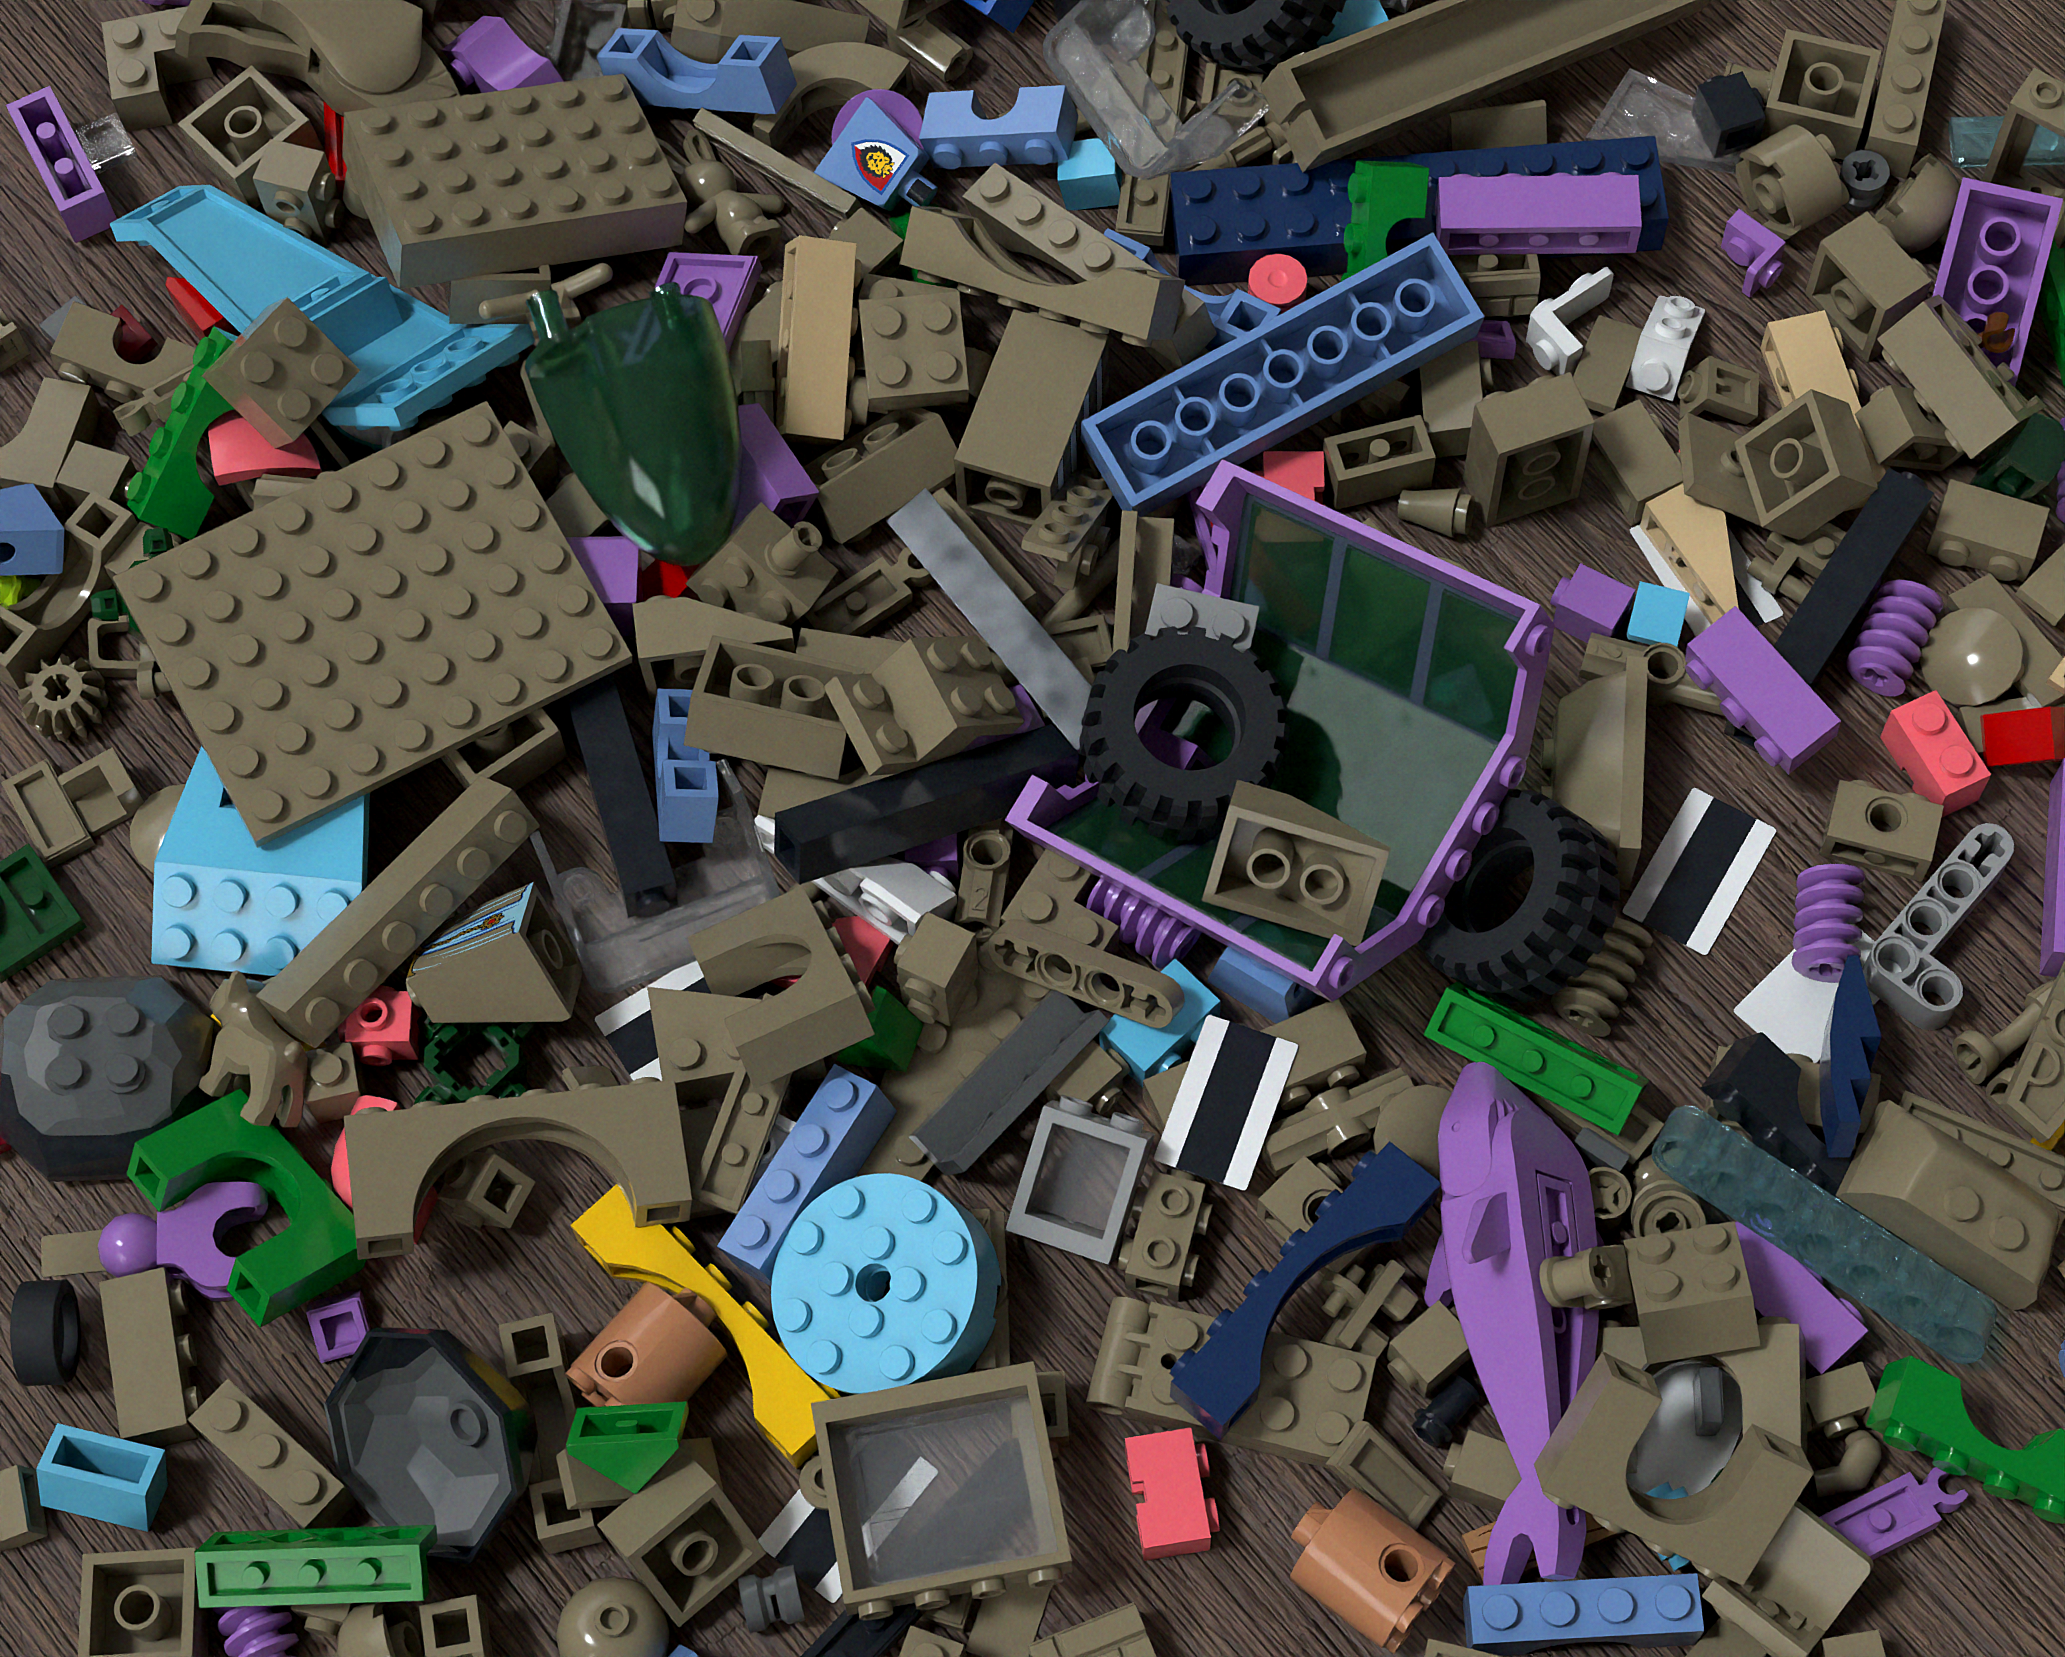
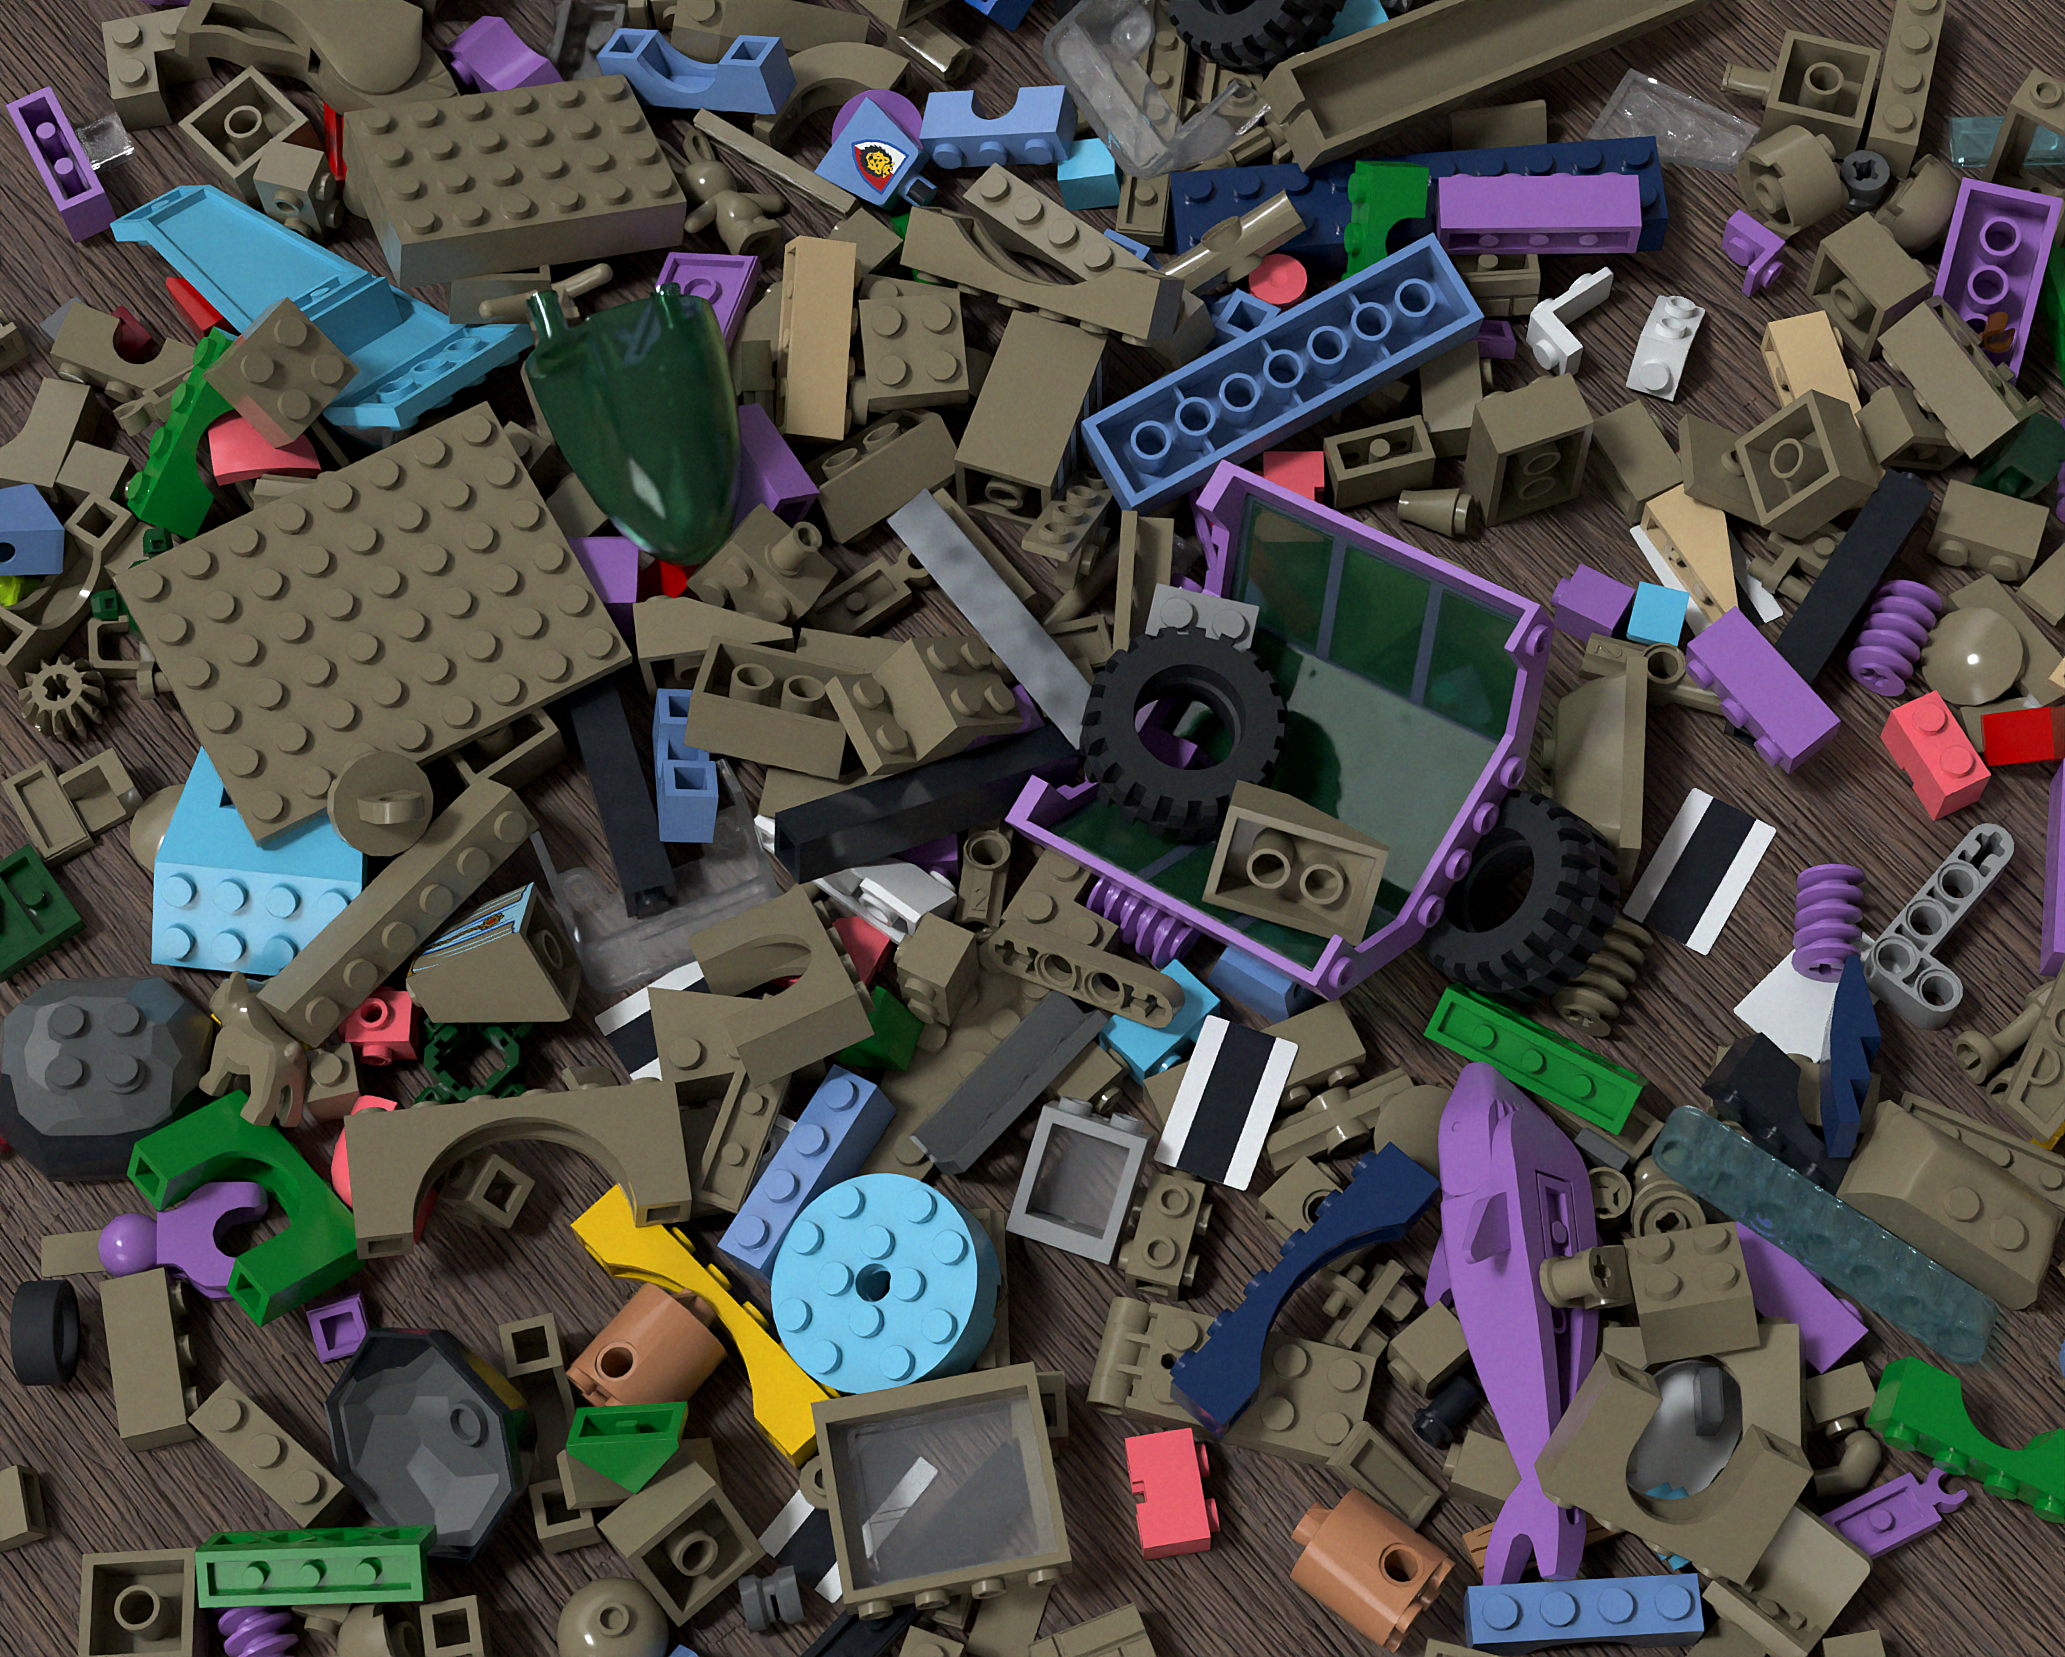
(102, 1477): medium azure brick -> none
(380, 803): none -> dark tan tile
(1237, 245): none -> dark tan piece
(1606, 363): dark tan slope -> none
(1720, 390): dark tan bracket -> none
(1729, 114): black brick -> none
(1856, 841): dark tan brick -> none

